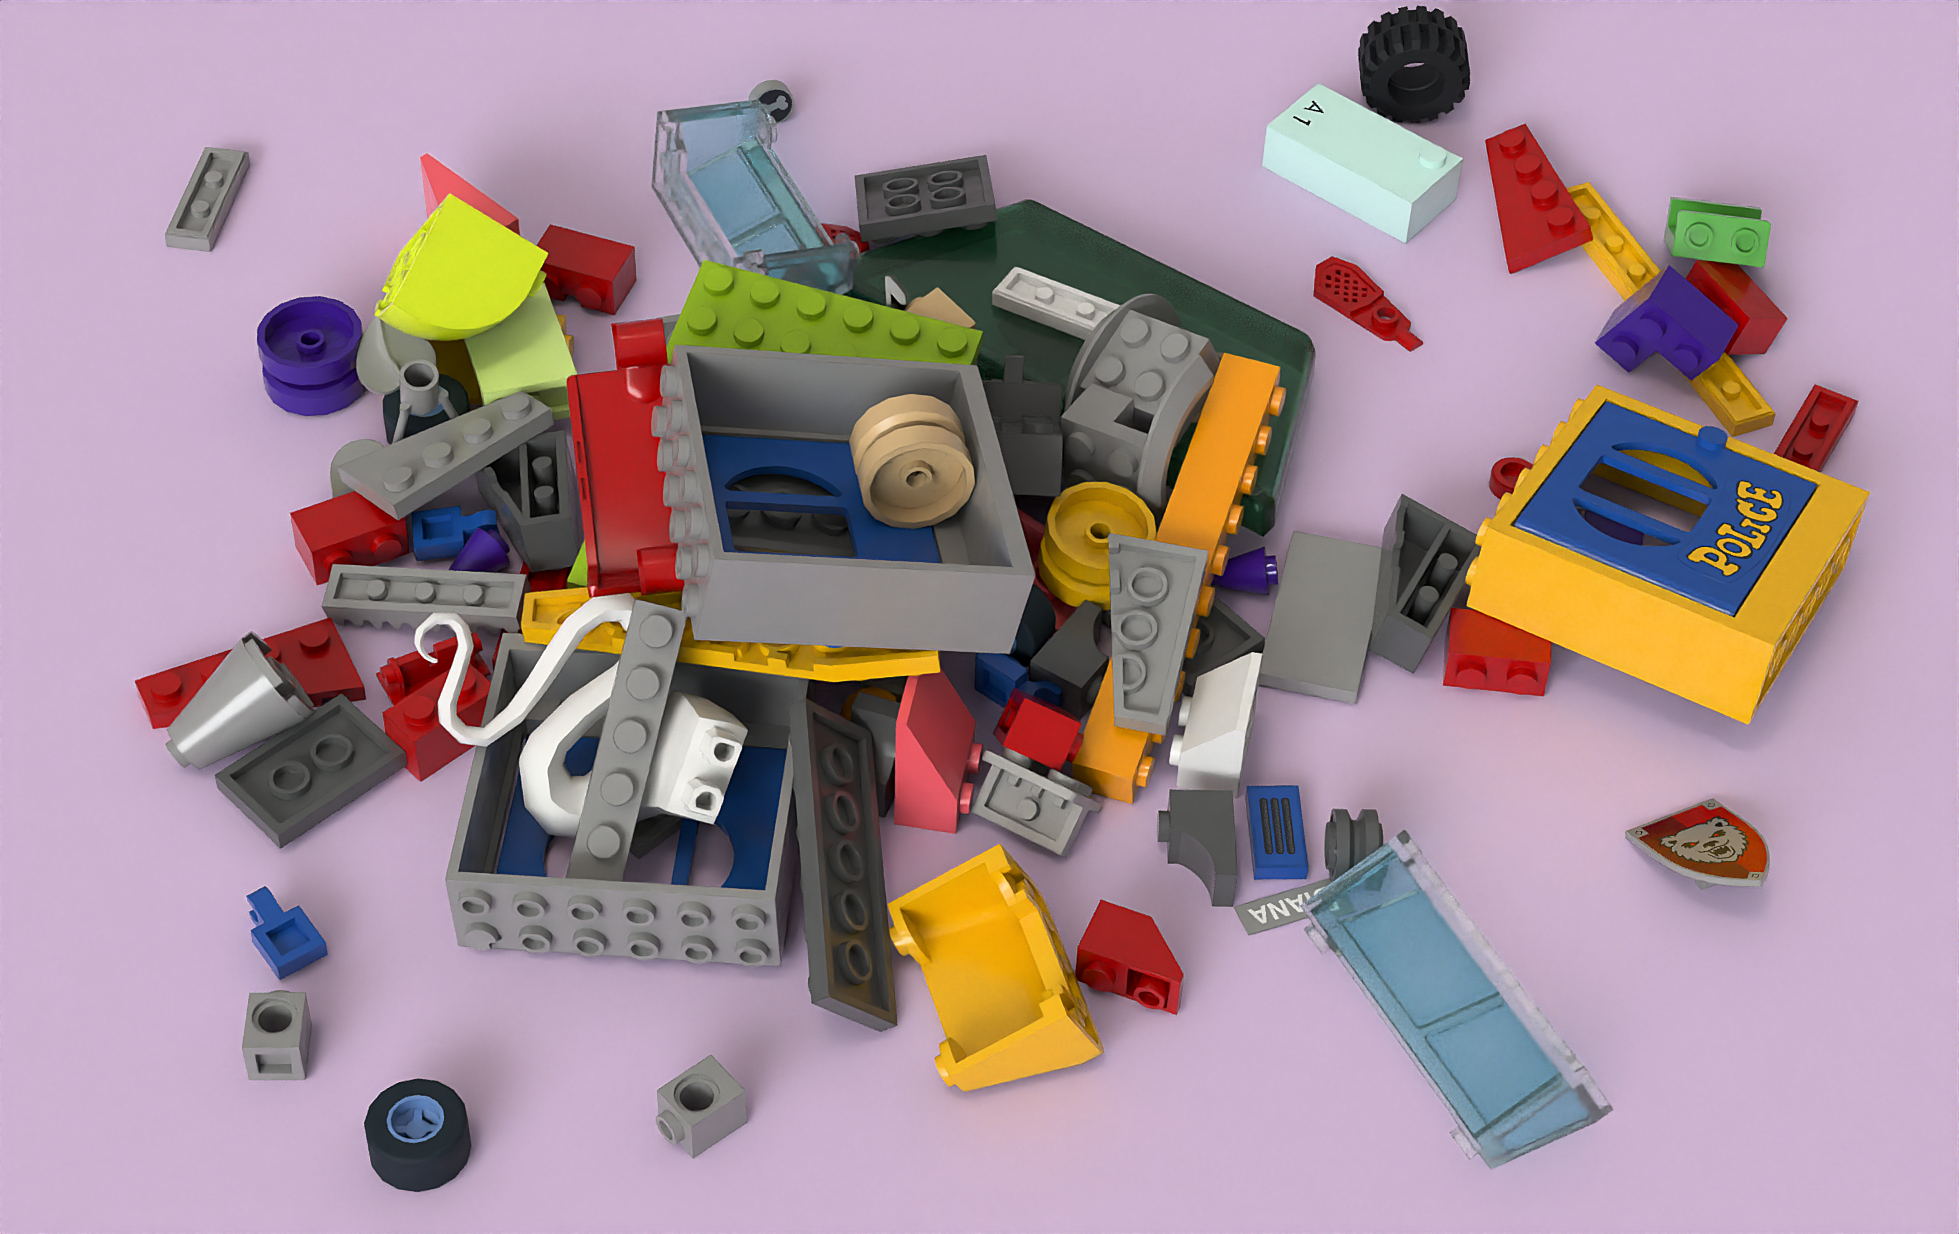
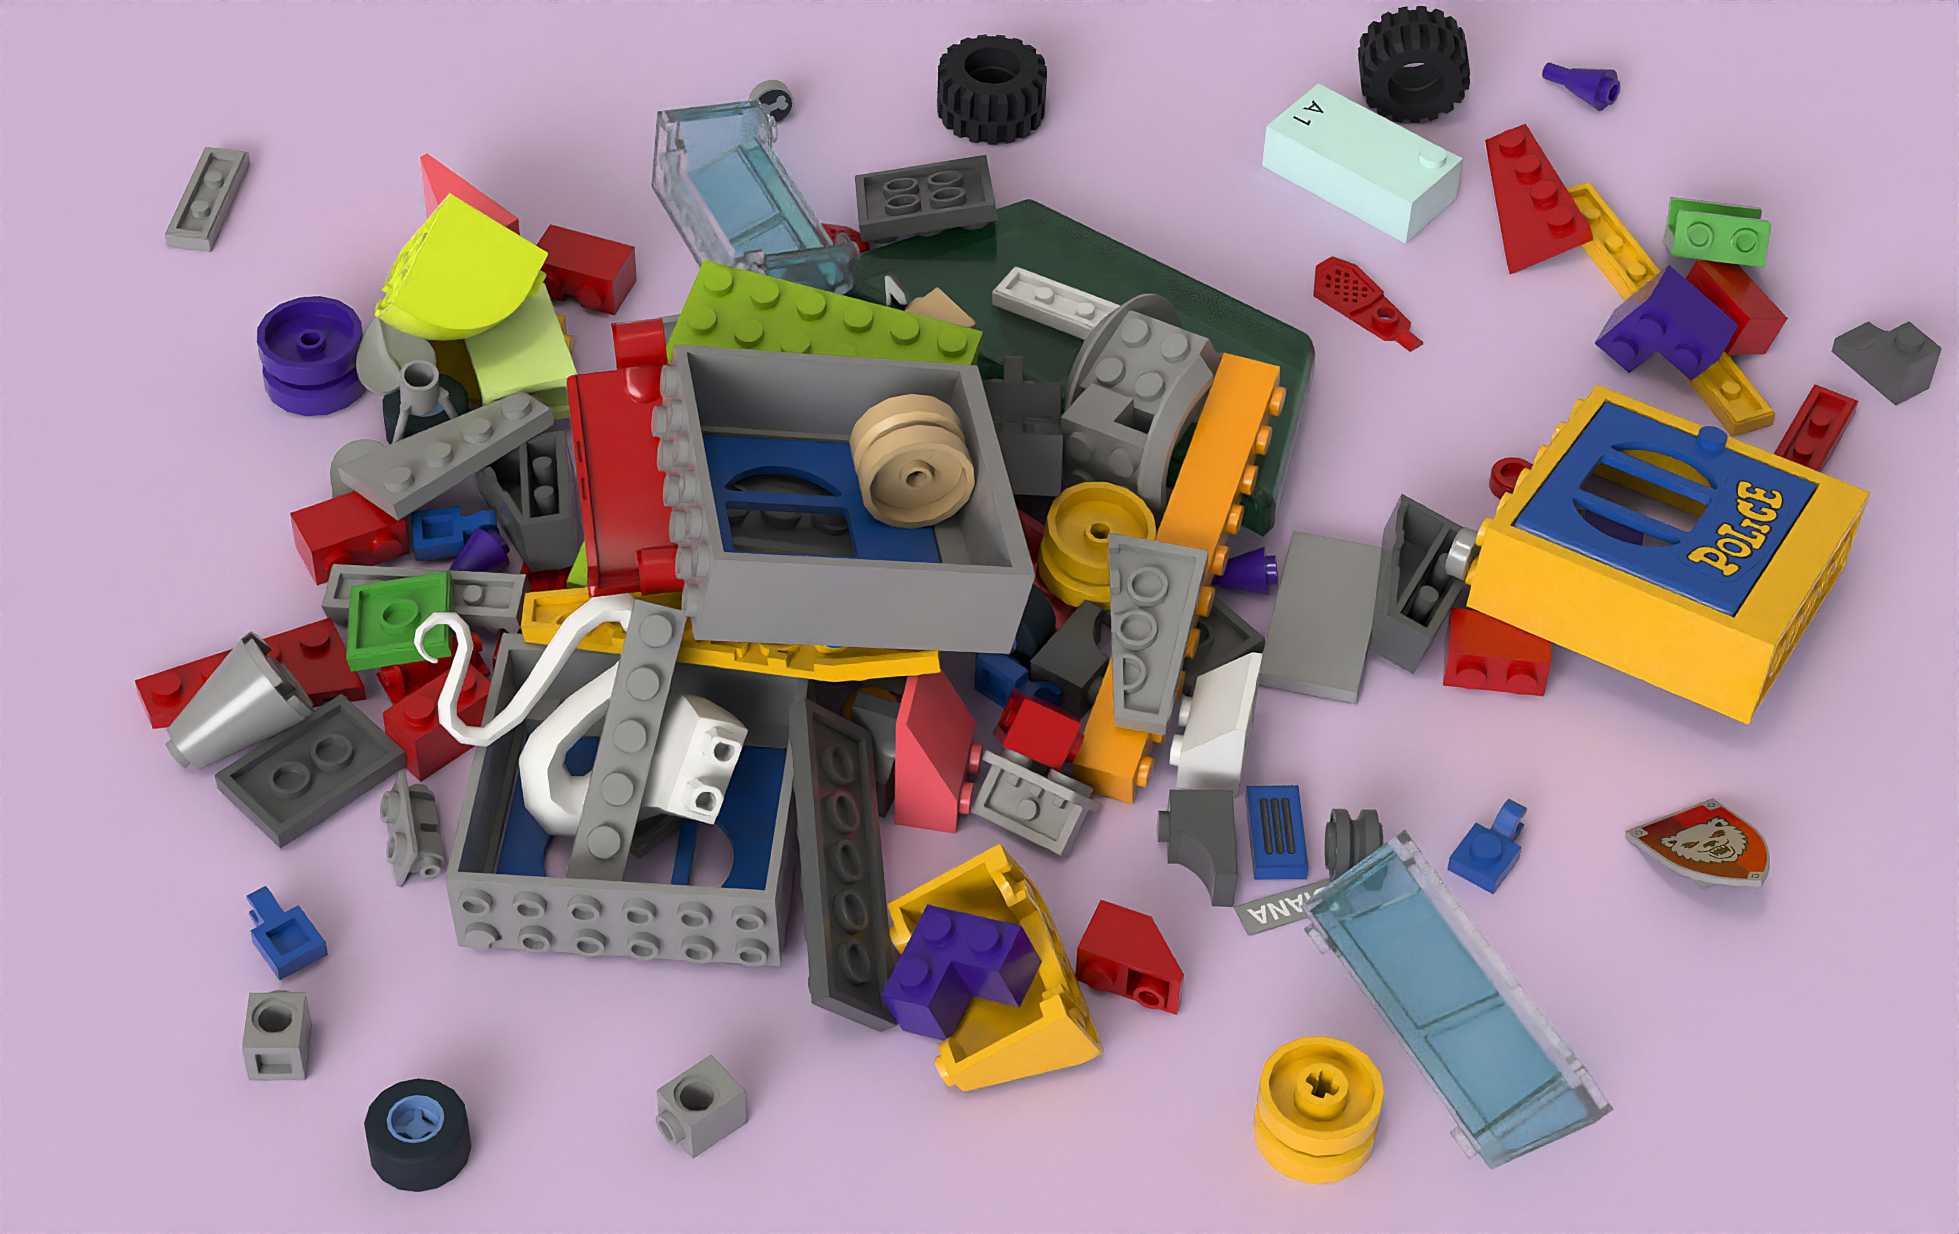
(387, 616): none -> bright green tile
(407, 813): none -> light grey hinge
(950, 962): none -> dark purple brick
(991, 89): none -> black tyre
(1318, 1109): none -> yellow wheel
(1462, 553): none -> light grey tile
(1487, 854): none -> blue plate
(1593, 86): none -> dark purple cone
(1893, 361): none -> dark grey arch

